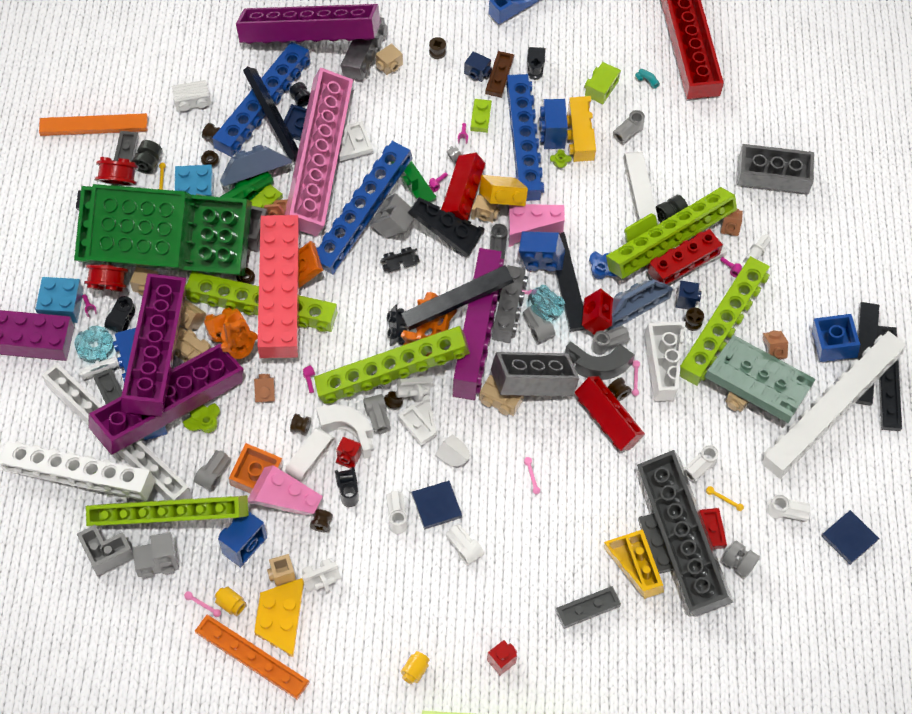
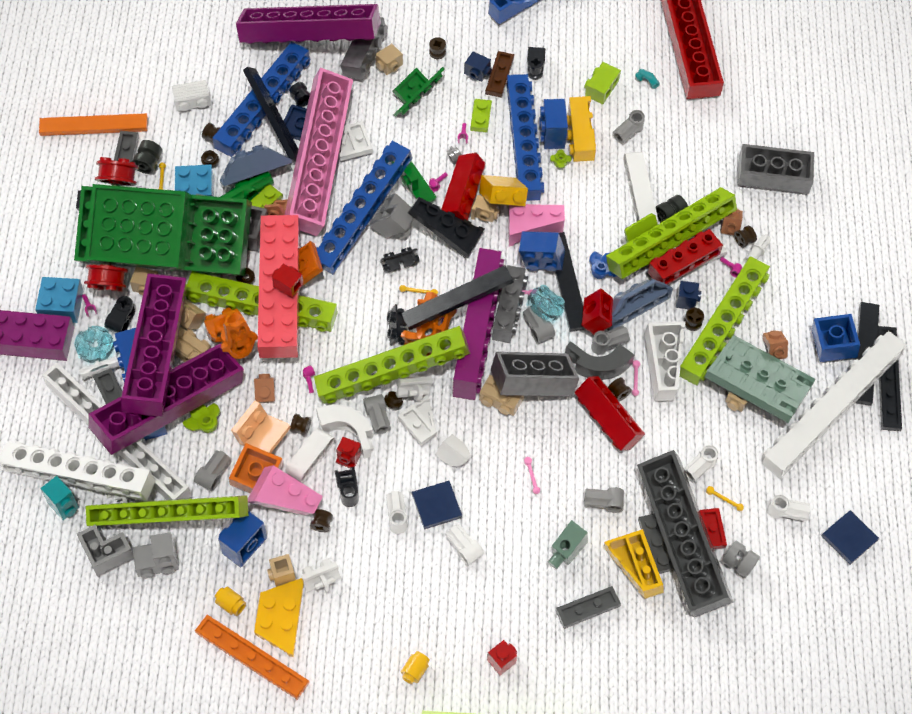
(60, 498): none -> teal brick
(189, 596): bright pink hinge -> none
(259, 428): none -> light nougat bracket
(287, 280): none -> red brick
(403, 288): none -> yellow hinge
(412, 86): none -> green bracket
(499, 242): dark grey piece -> none
(572, 538): none -> sand green torso
(610, 499): none -> light grey piece
(745, 236): none -> dark brown wheel

